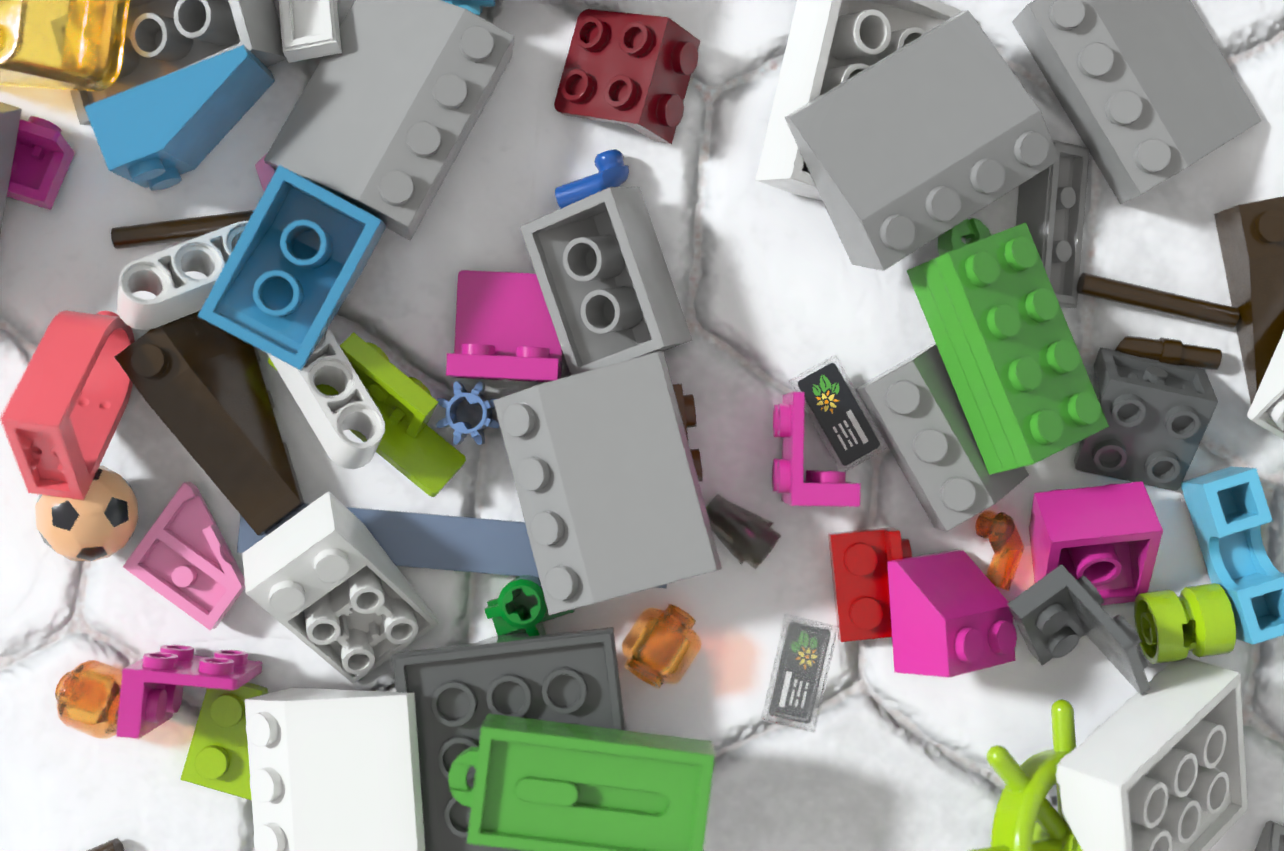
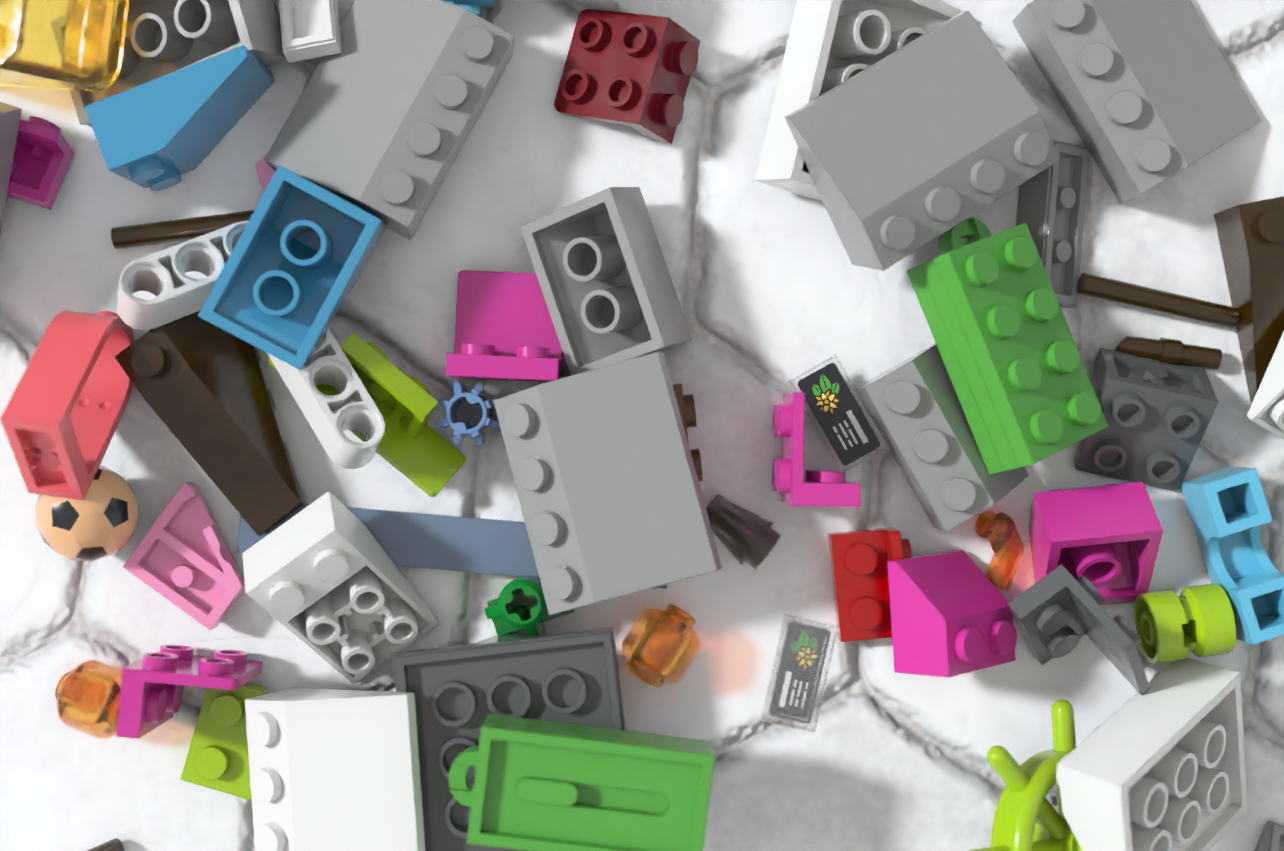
(611, 174): blue arm -> none

